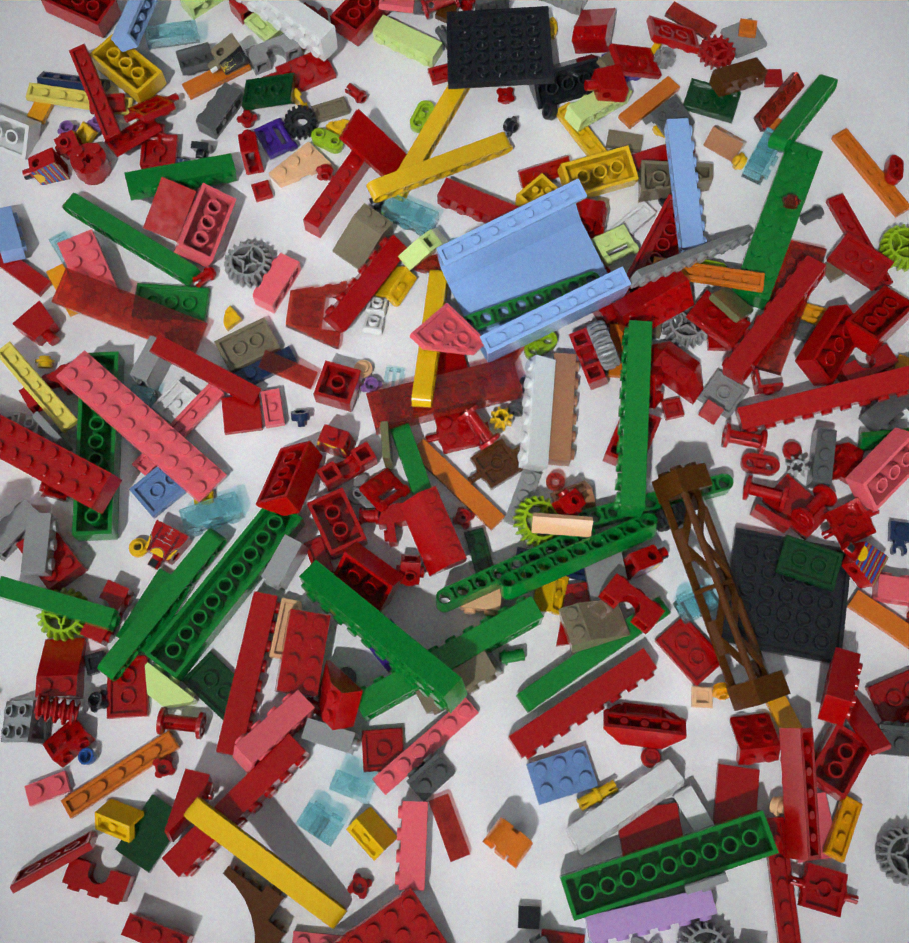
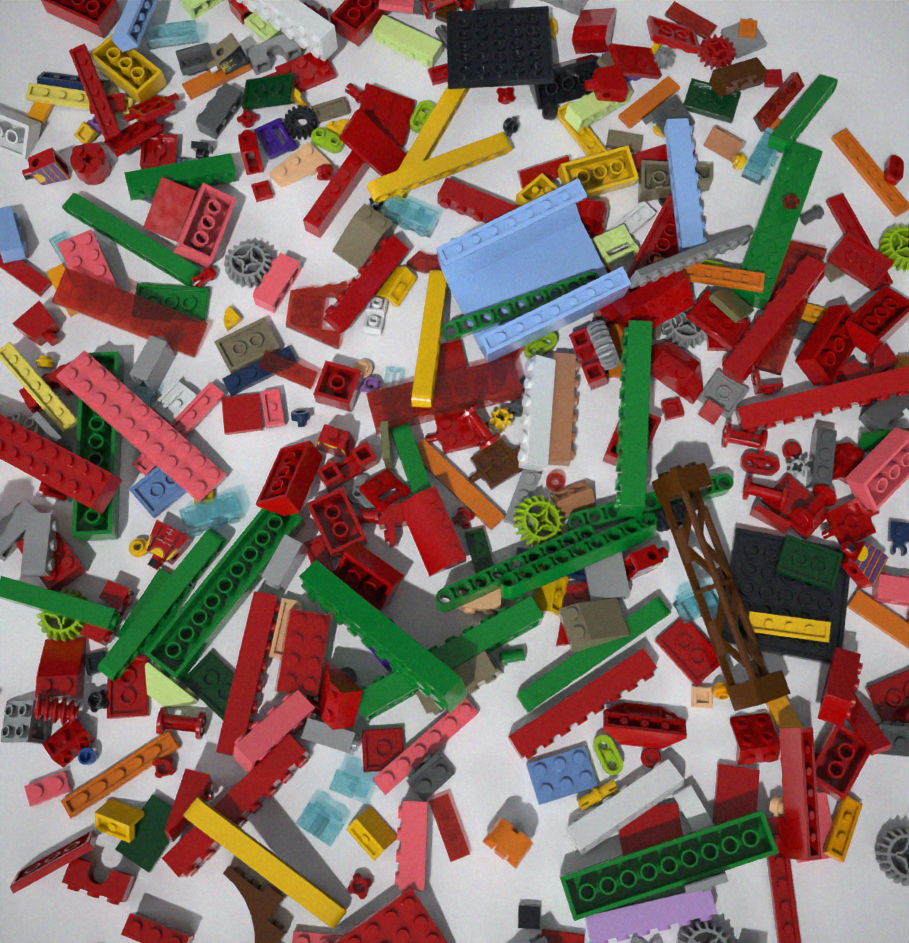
(66, 125): medium lavender plate -> none
(66, 142): red brick -> none
(205, 370): red tile -> none
(388, 111): none -> red plate
(411, 568): red brick -> none
(422, 248): yellowish green slope -> none
(447, 333): coral plate -> none
(562, 524): light nougat tile -> none
(569, 502): red brick -> none
(607, 755): none -> lime plate
(646, 611): red arch -> none
(656, 381): red plate -> none
(790, 626): none -> yellow plate
(823, 889): red plate -> none

